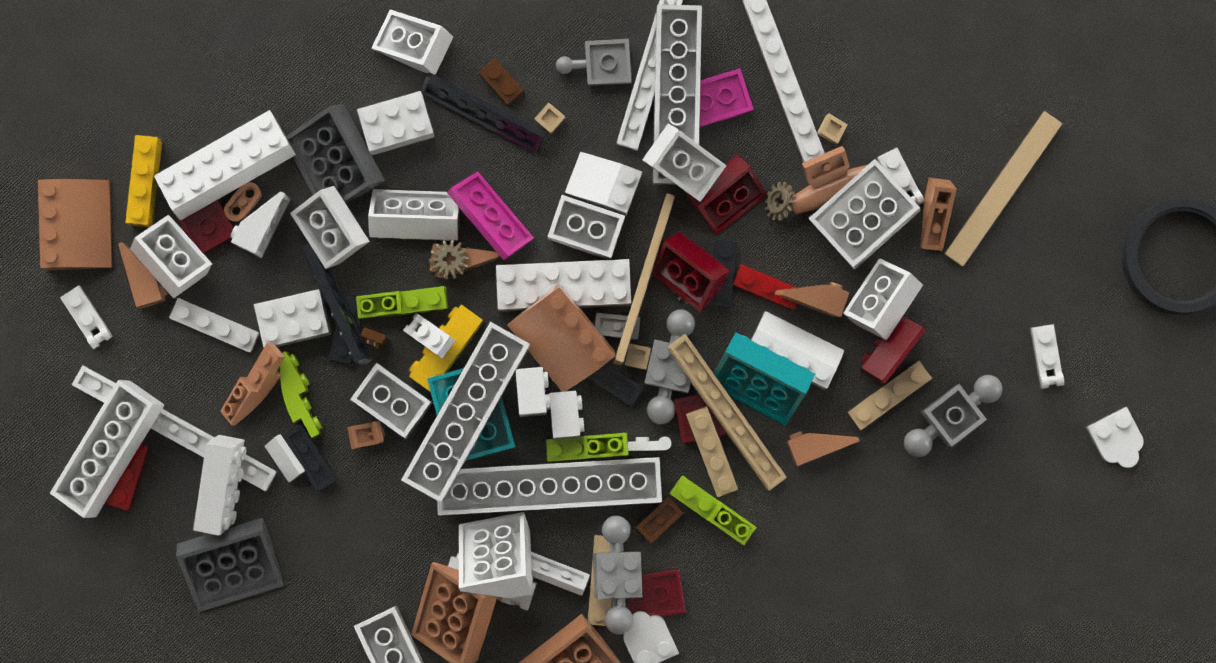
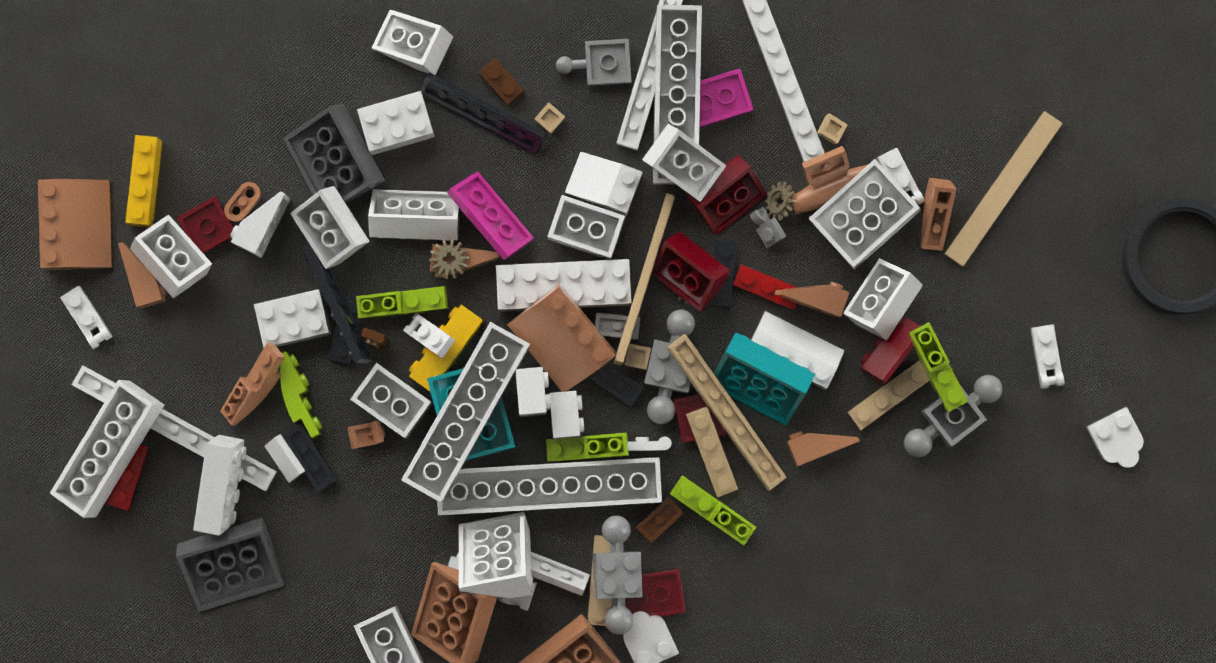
(214, 325): white plate -> none
(224, 165): white brick -> none
(769, 230): none -> light grey plate
(937, 367): none -> lime slope

